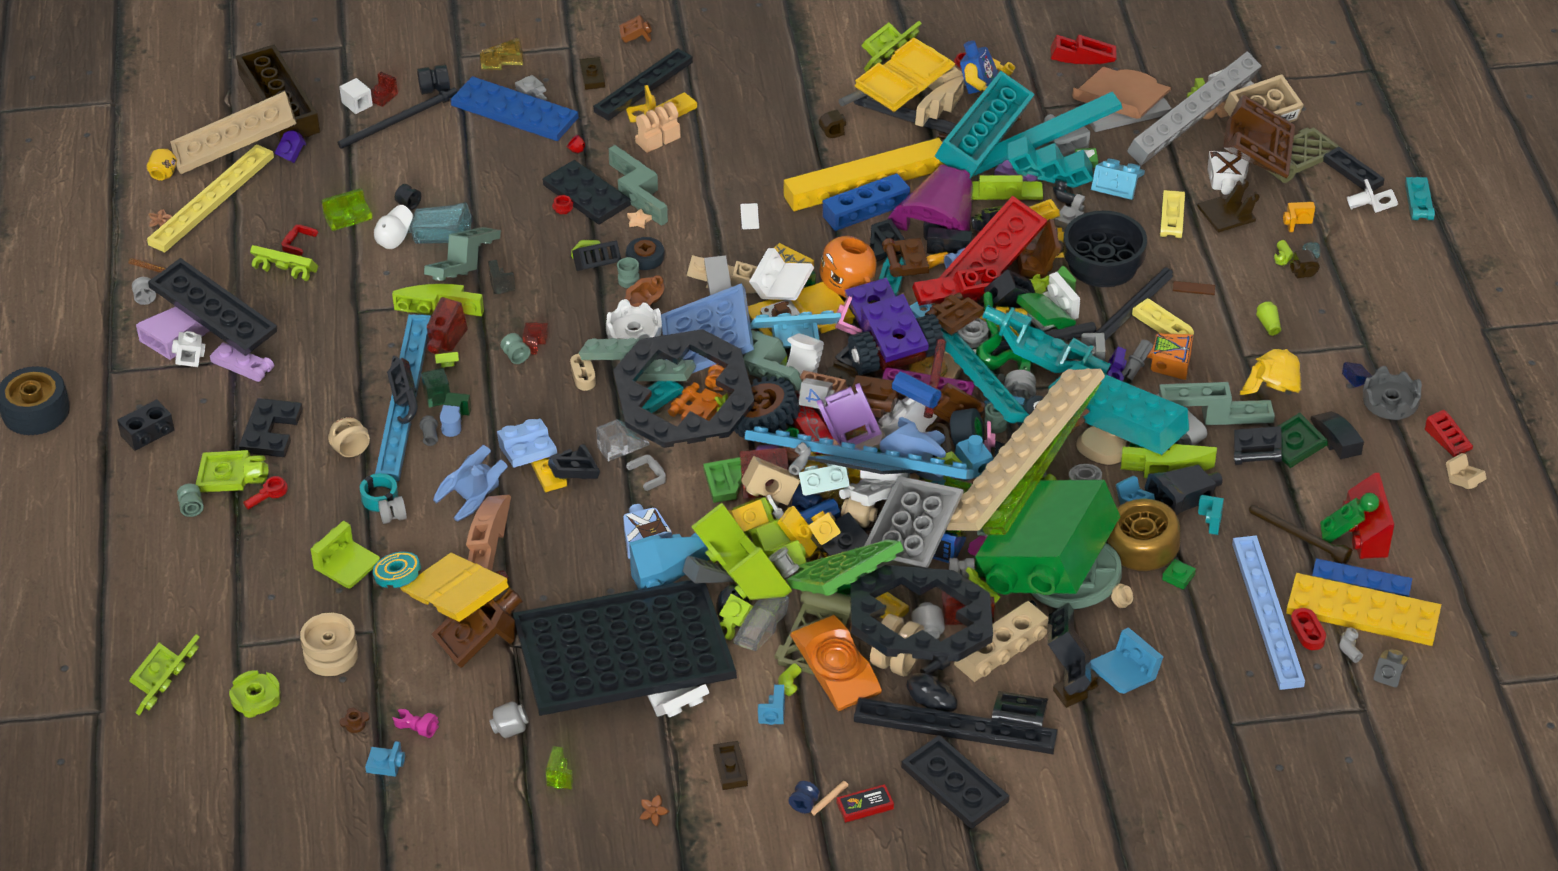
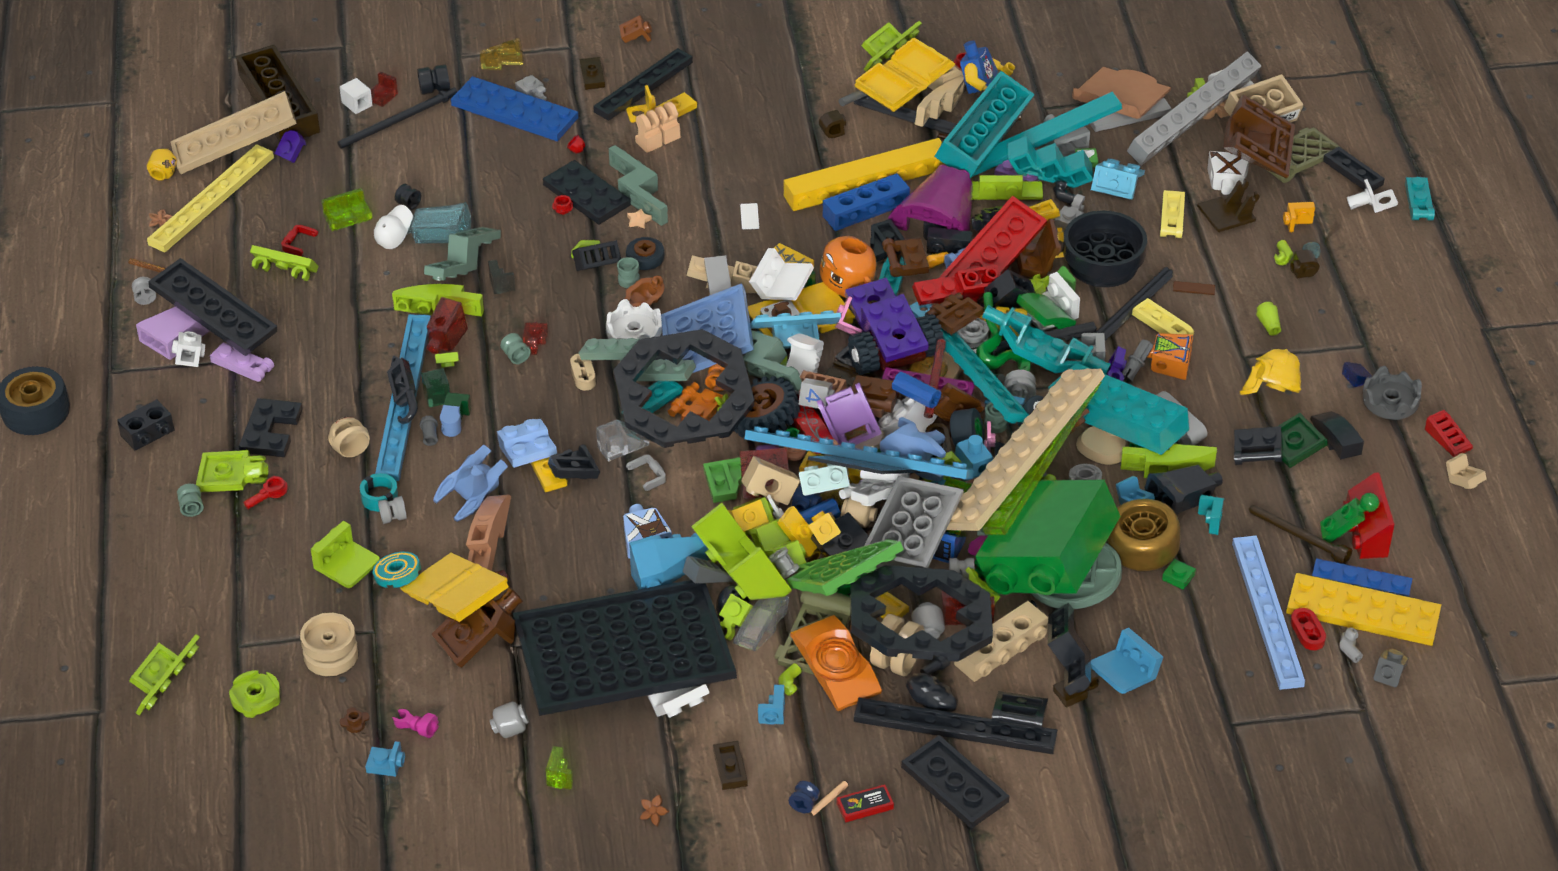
(800, 462): light grey arm -> none
(1082, 50): red slope -> none
(1122, 595): tan plate -> none
(1218, 403): sand green bracket -> none

